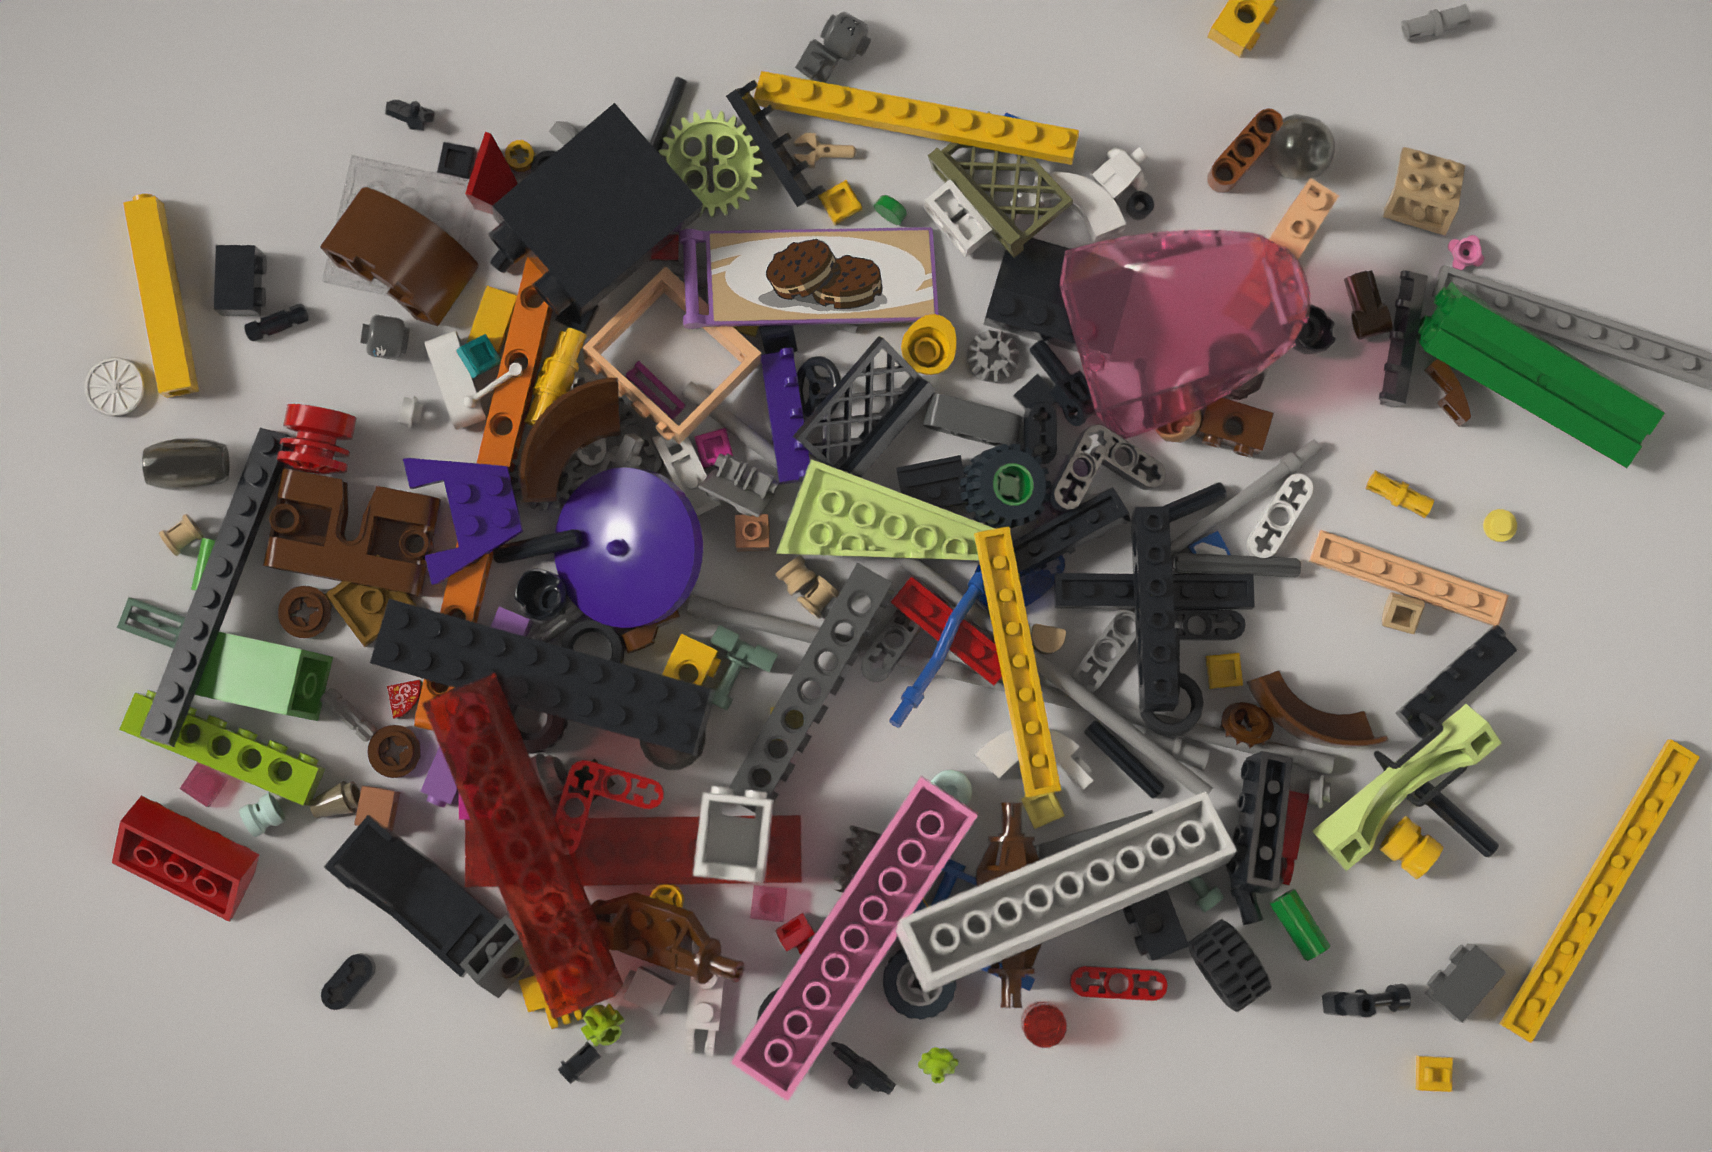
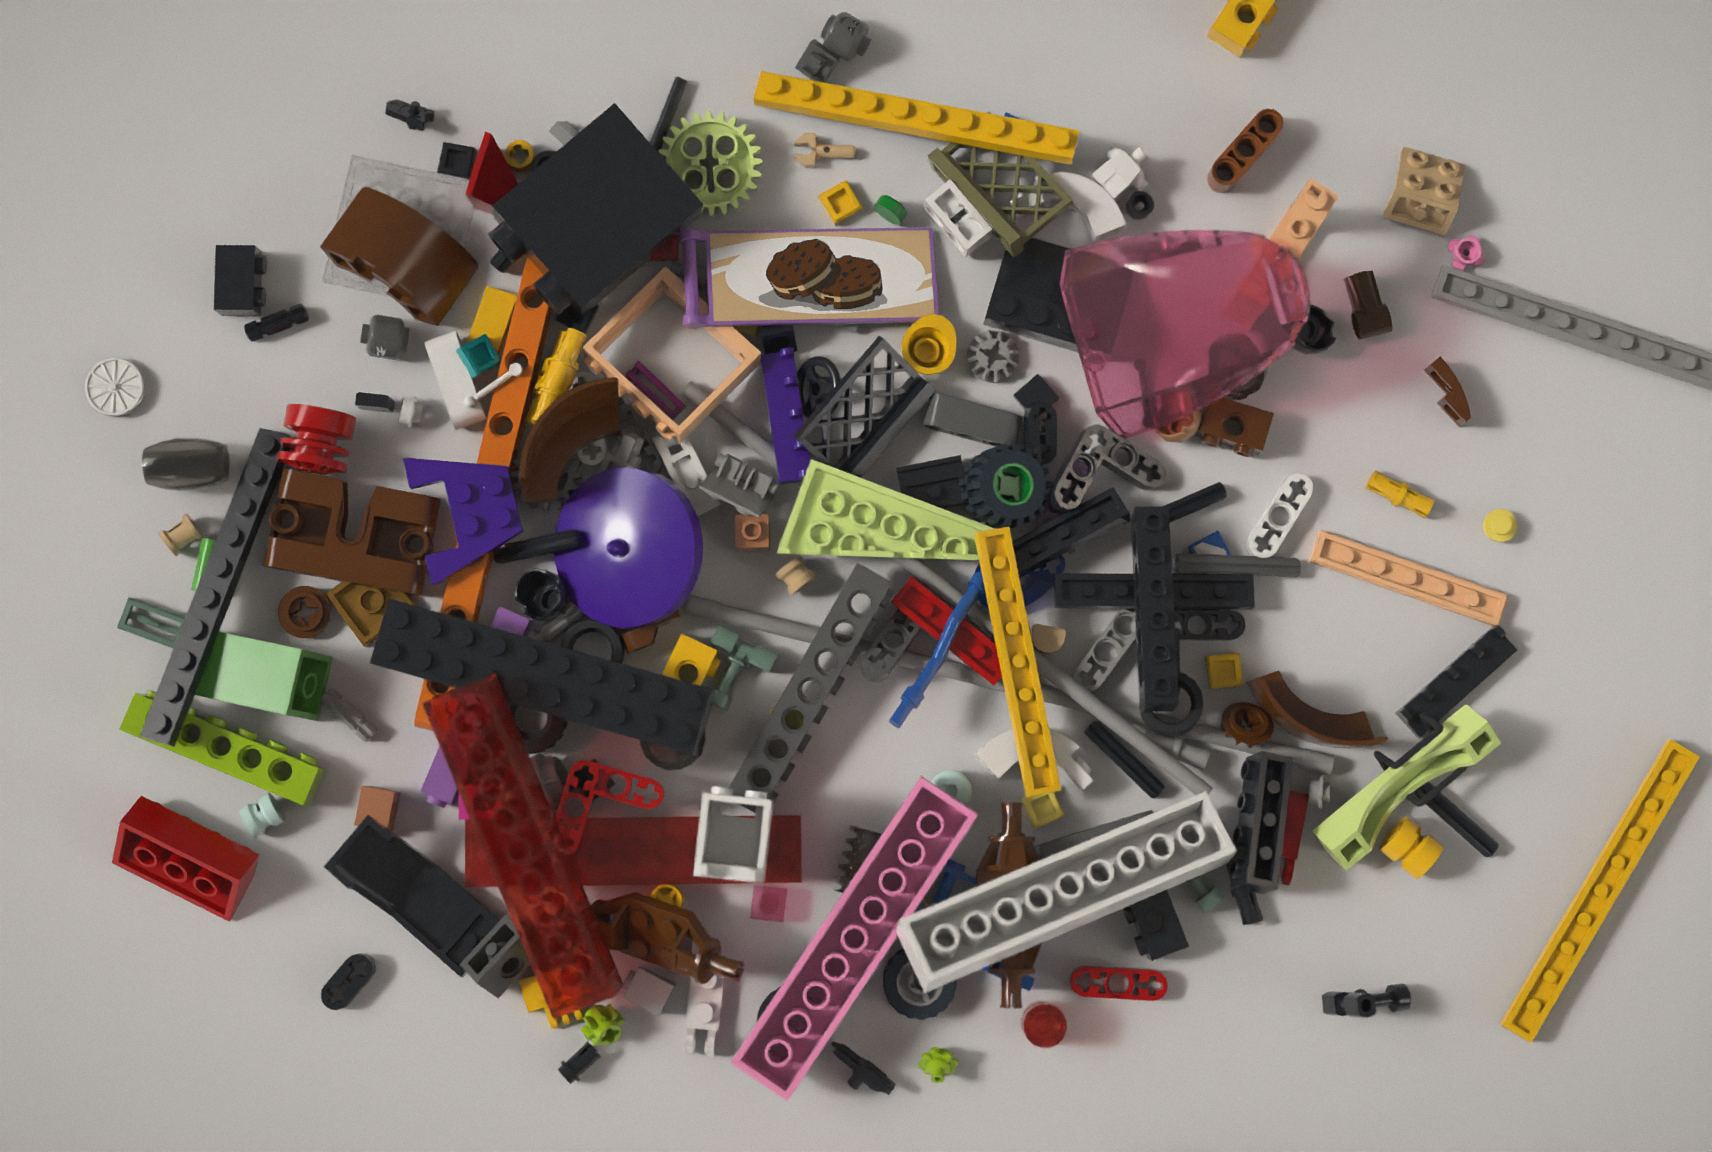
(160, 296): yellow brick -> none
(203, 784): clear pink plate -> none
(338, 800): dark tan cone -> none
(374, 402): none -> black tile
(381, 743): reddish brown gear -> none
(404, 697): red tile -> none
(711, 445): dark pink tile -> none
(772, 145): black hinge -> none
(795, 933): red tile -> none
(818, 597): tan bush -> none
(1070, 390): black connector -> none
(1229, 965): black tyre -> none
(1289, 464): light grey bar -> none
(1300, 925): green axle -> none
(1301, 148): clear smoke cylinder -> none
(1402, 613): tan brick -> none
(1403, 339): black hinge -> none
(1434, 1073): yellow tile -> none
(1436, 22): light grey pin -> none
(1464, 981): dark grey brick -> none
(1537, 375): green brick -> none

